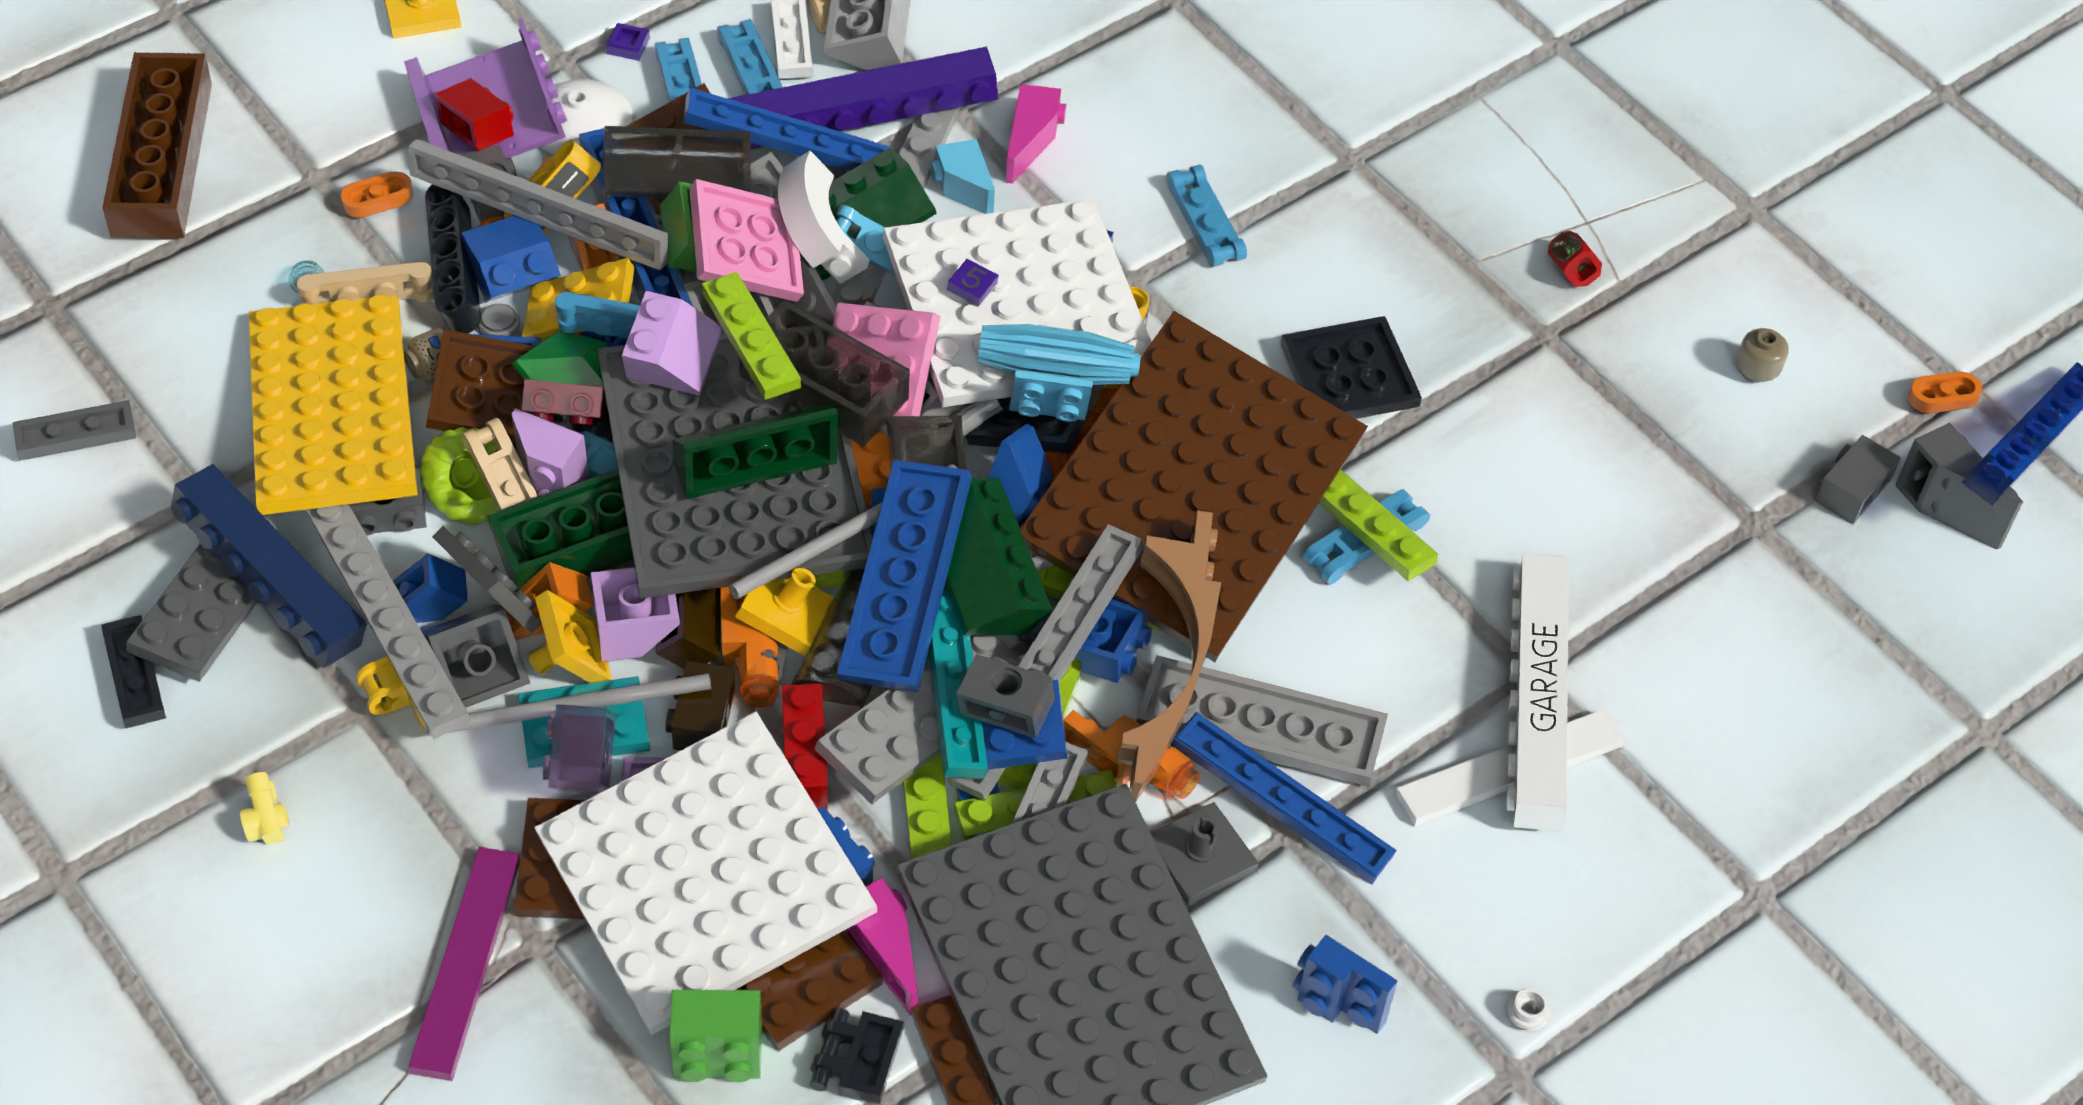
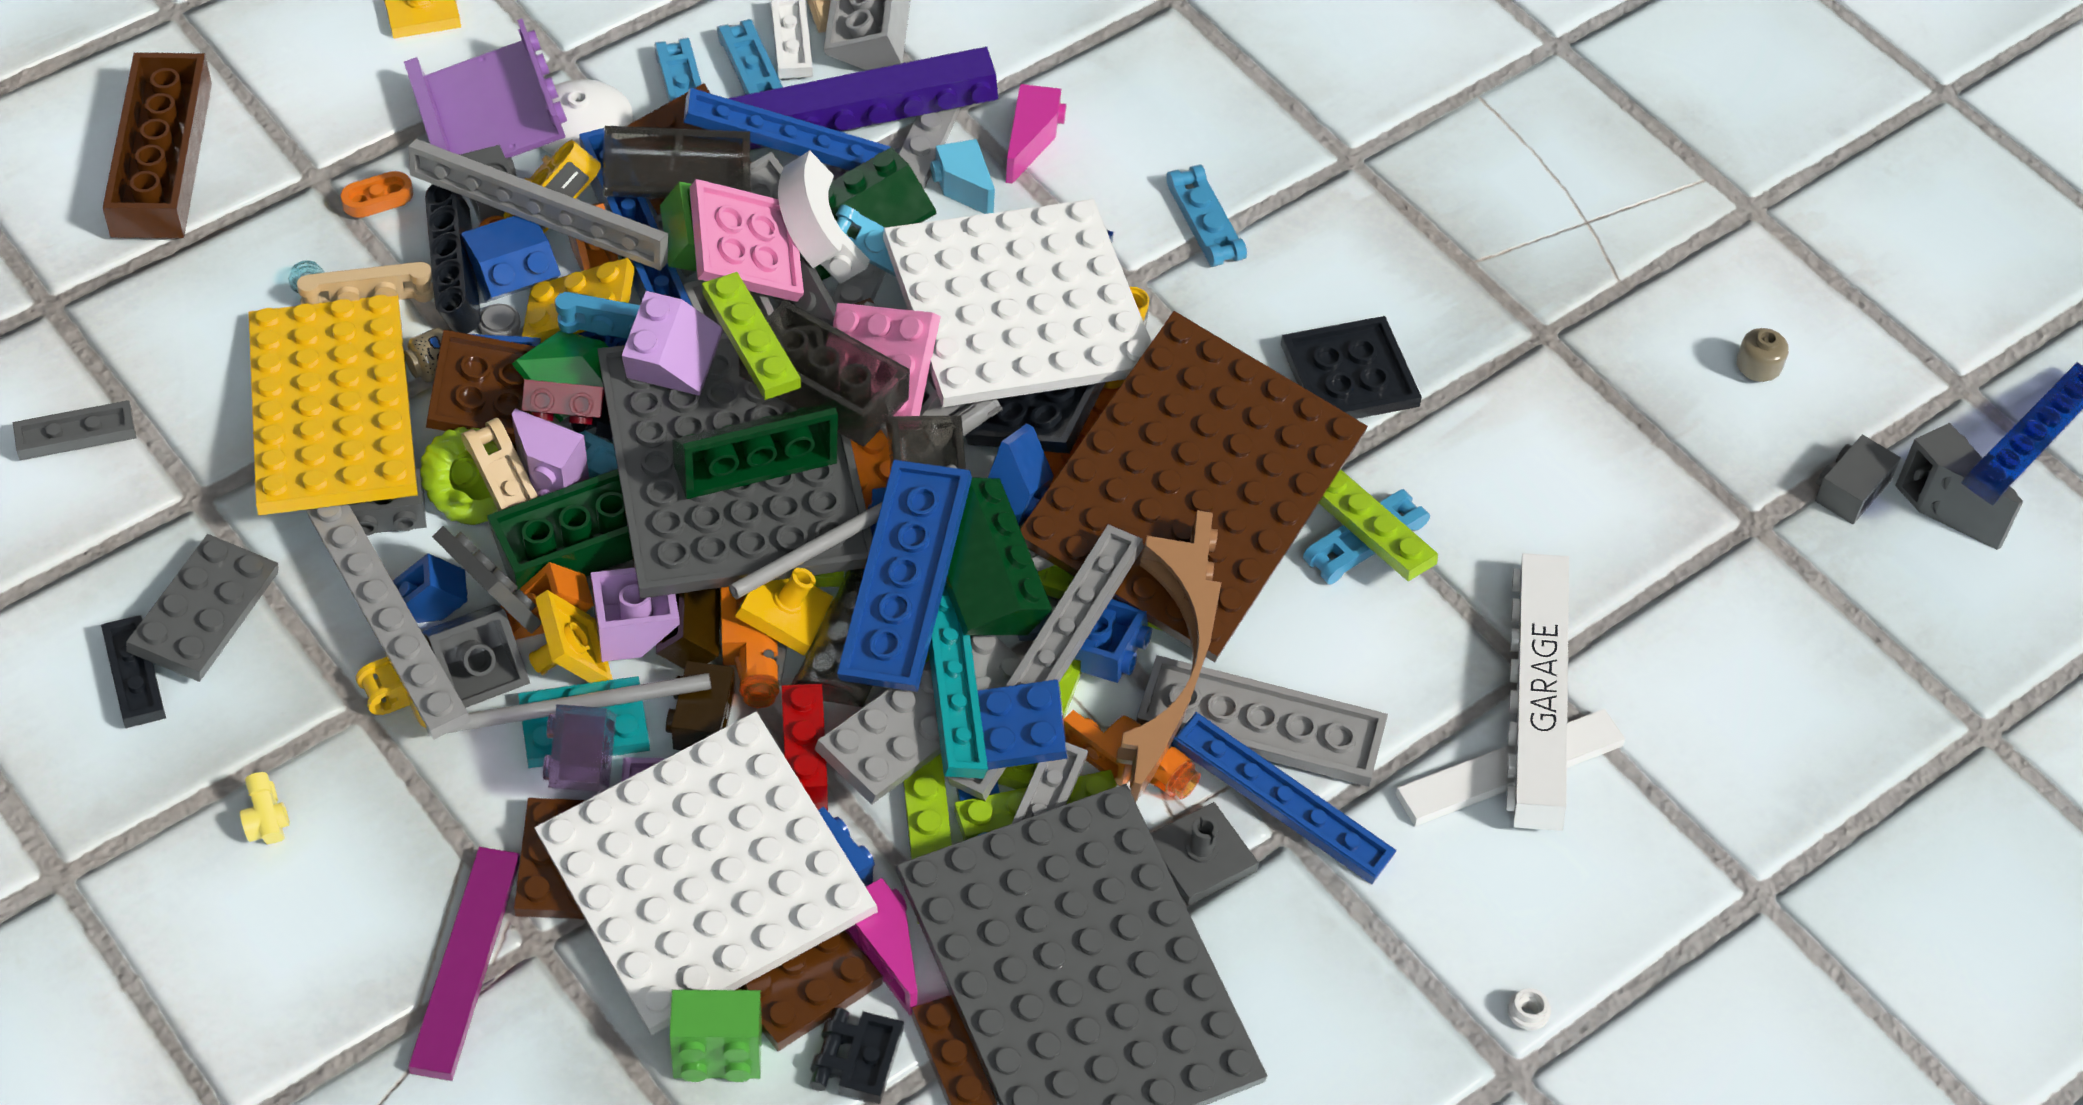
(267, 566): dark blue brick -> none
(475, 114): red brick -> none
(627, 41): dark purple tile -> none
(972, 282): dark purple tile -> none
(1021, 711): dark grey brick -> none
(1055, 366): medium azure plate -> none
(1343, 981): blue plate -> none
(1575, 258): red rock -> none
(1942, 392): orange plate -> none

